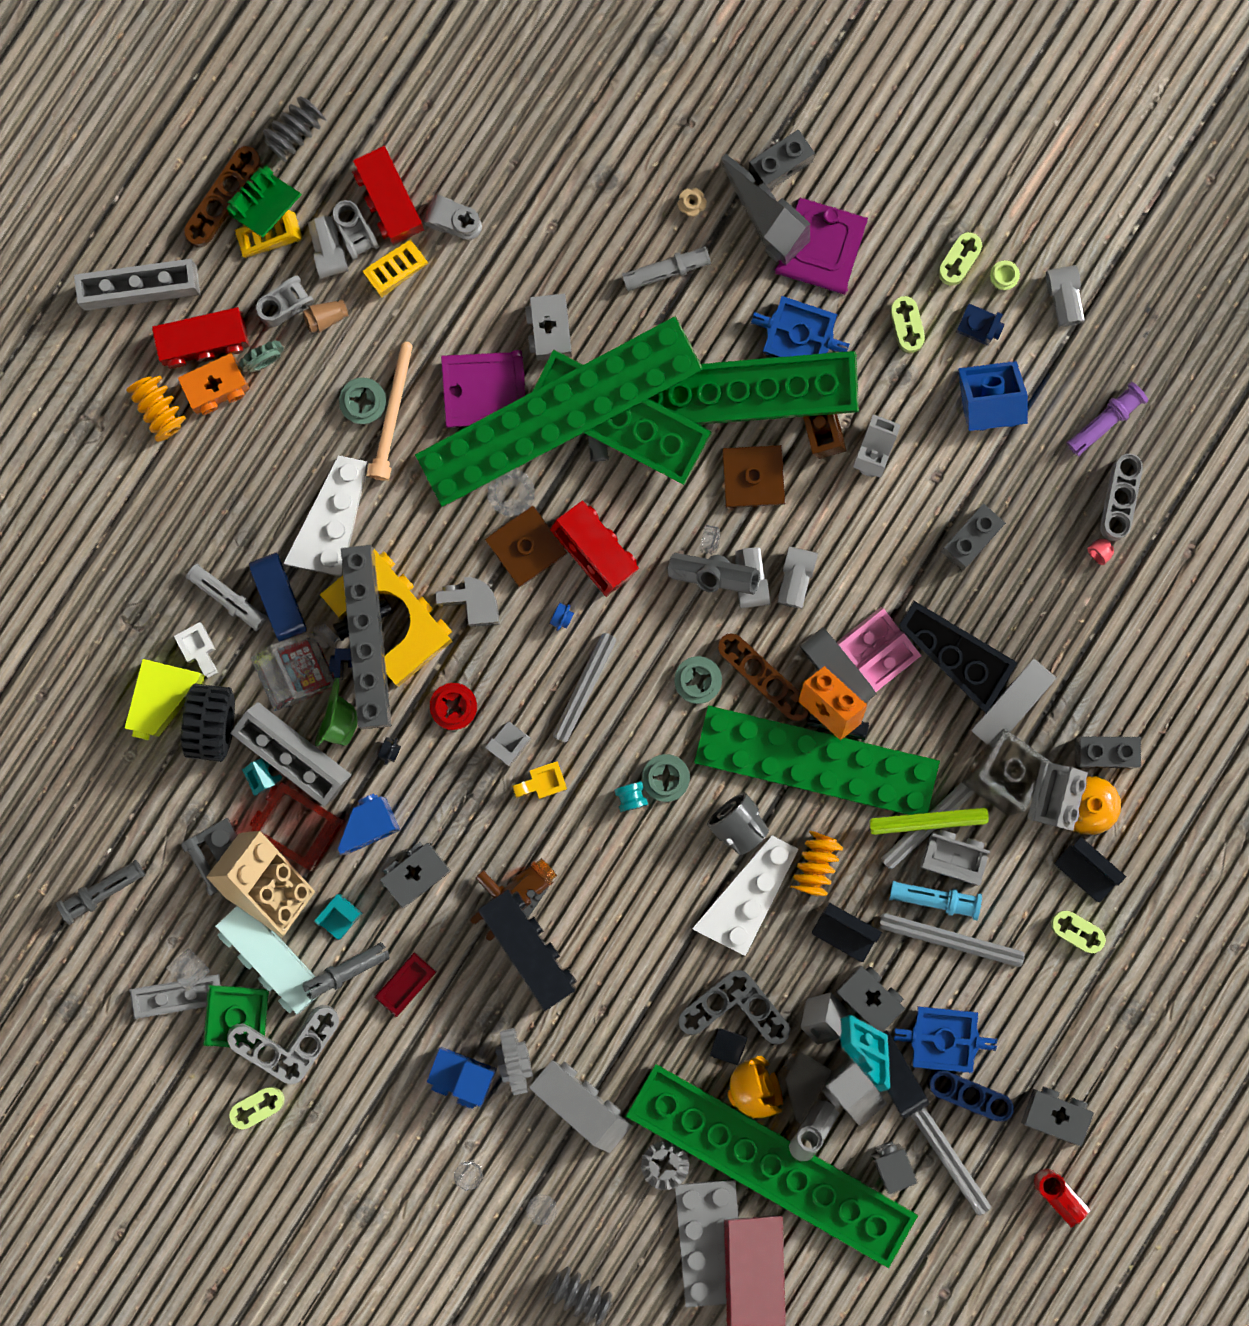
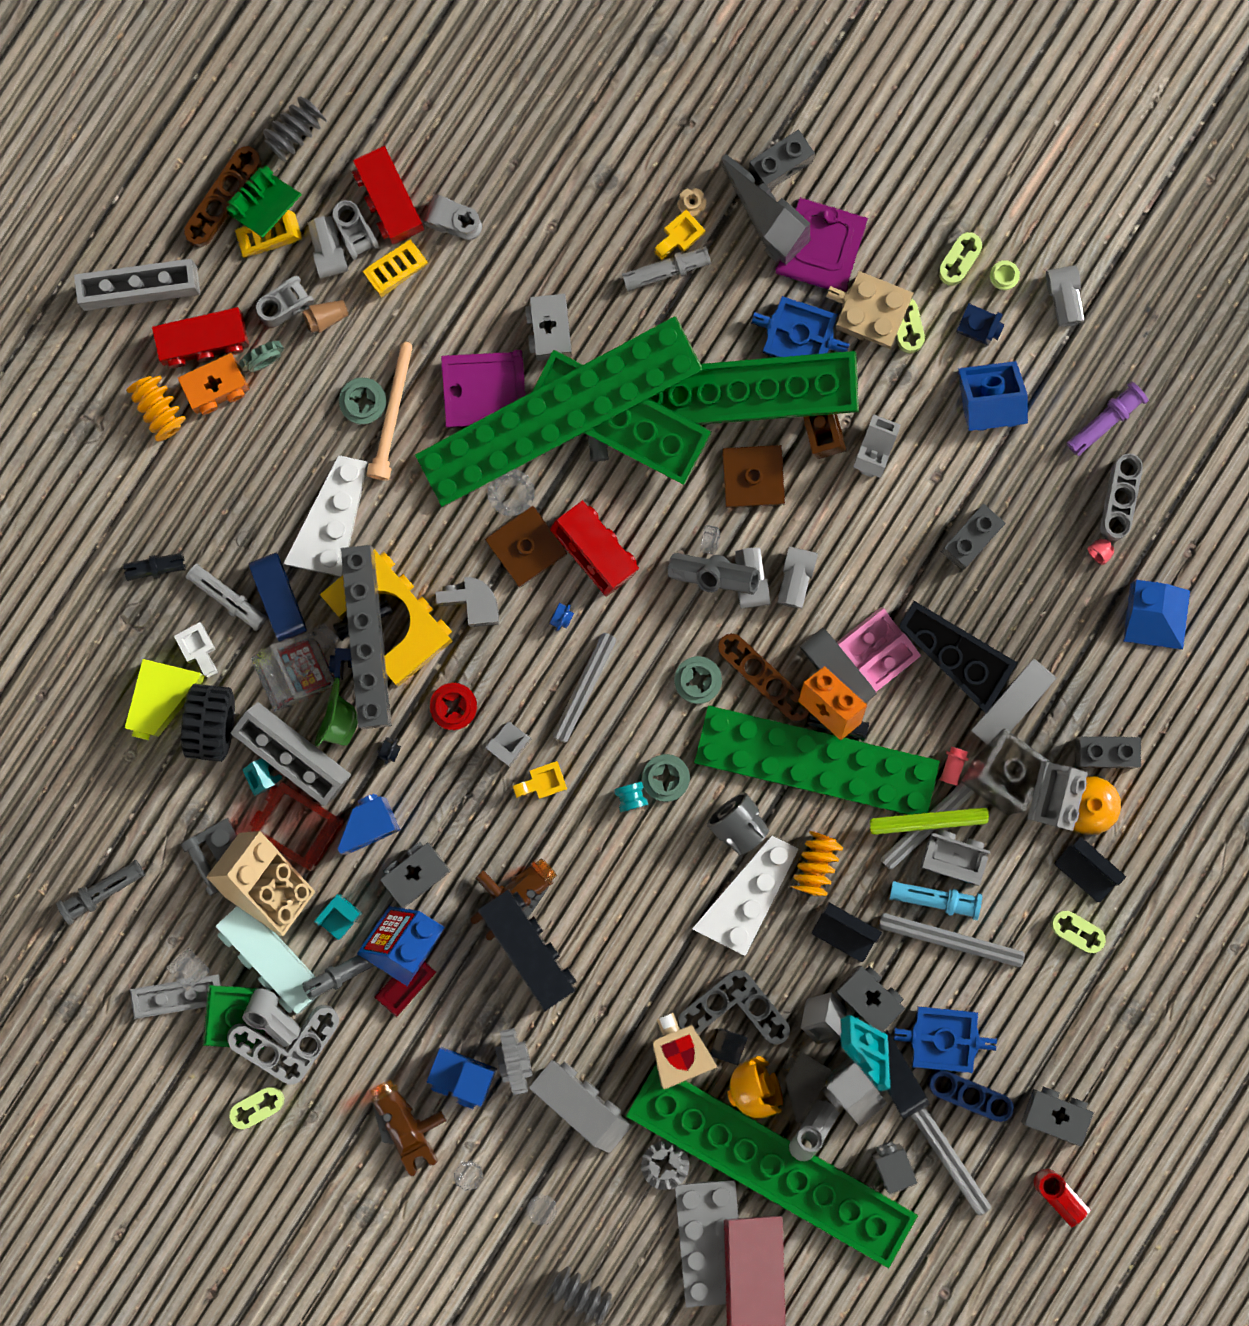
(154, 566): none -> black pin
(266, 1015): none -> light grey piece
(401, 942): none -> blue slope
(401, 1128): none -> reddish brown piece
(679, 1053): none -> tan torso
(682, 233): none -> yellow plate
(871, 309): none -> tan plate
(954, 765): none -> coral pin
(1156, 614): none -> blue slope

